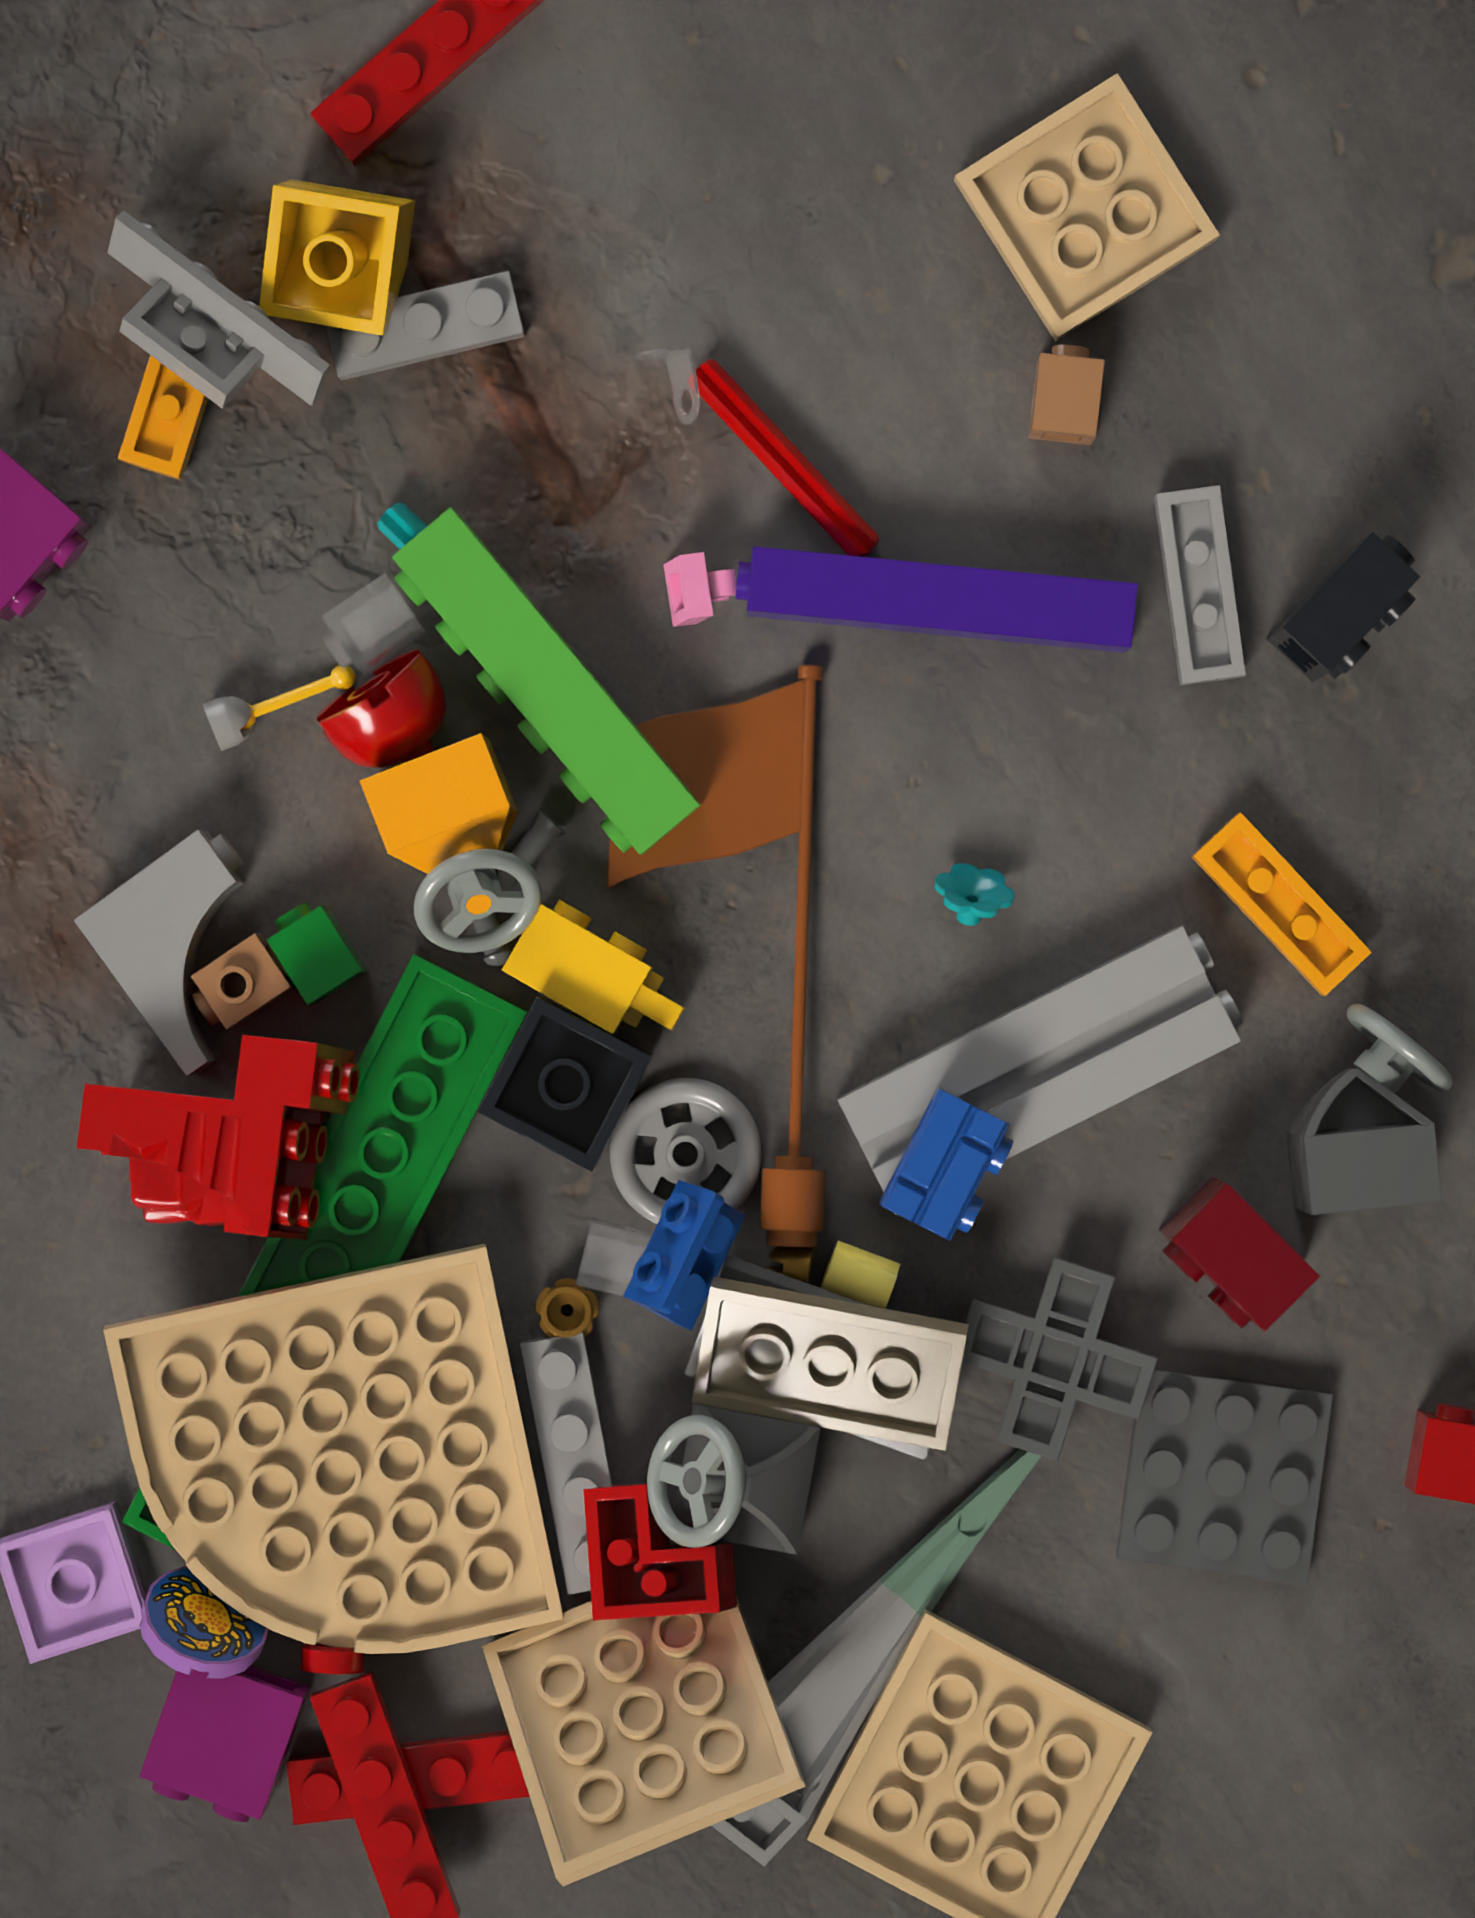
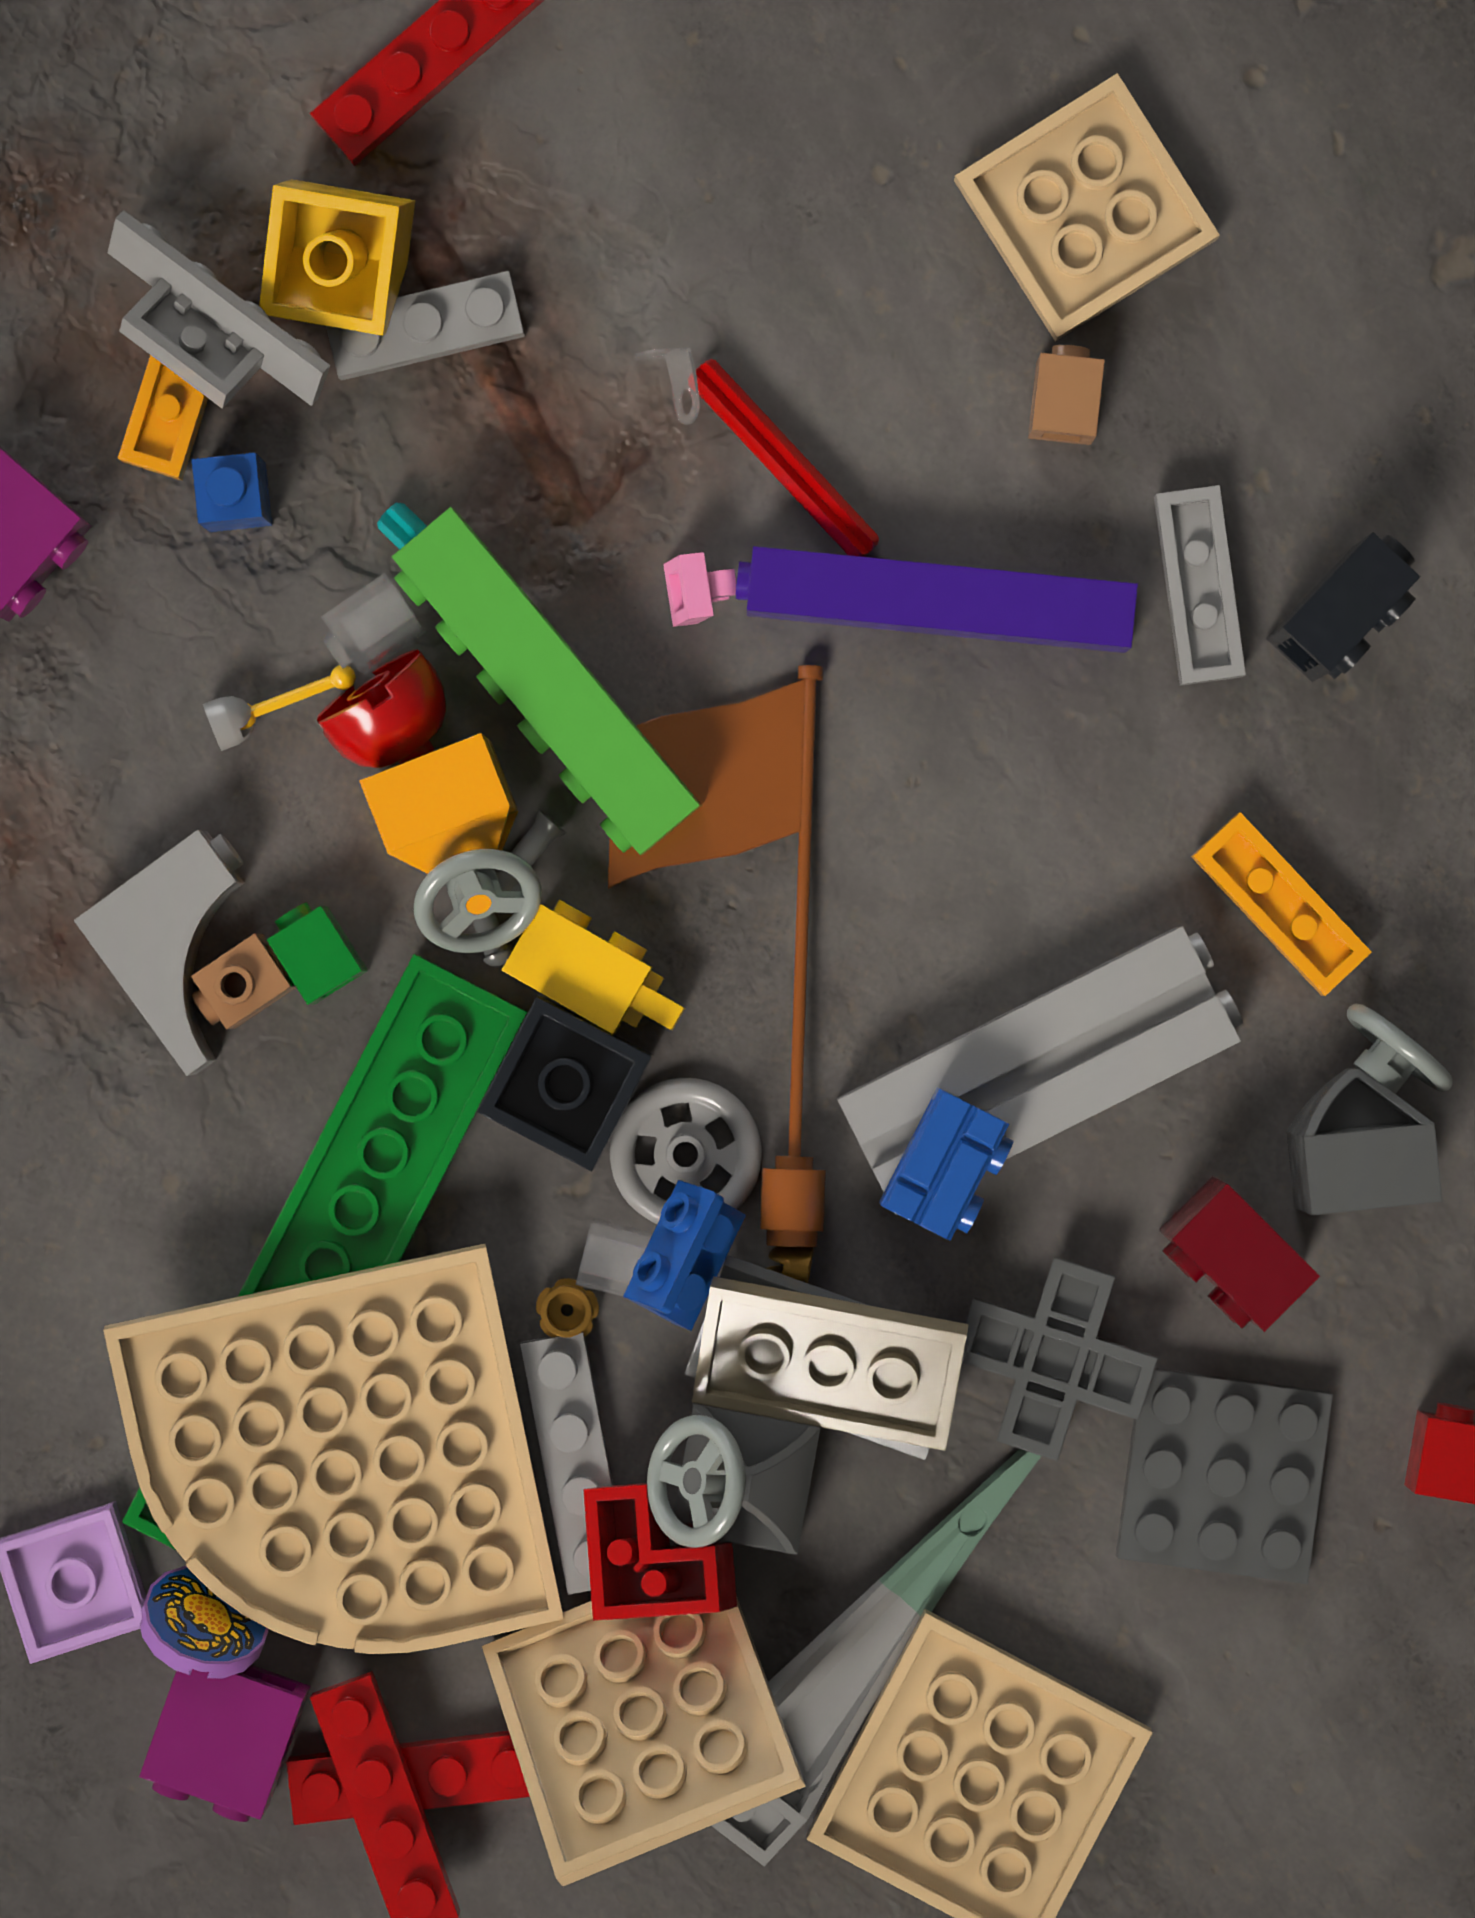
(228, 1159): red brick -> none
(231, 492): none -> blue brick
(330, 1659): red tile -> none
(860, 1275): light yellow piece -> none
(973, 892): teal plant -> none

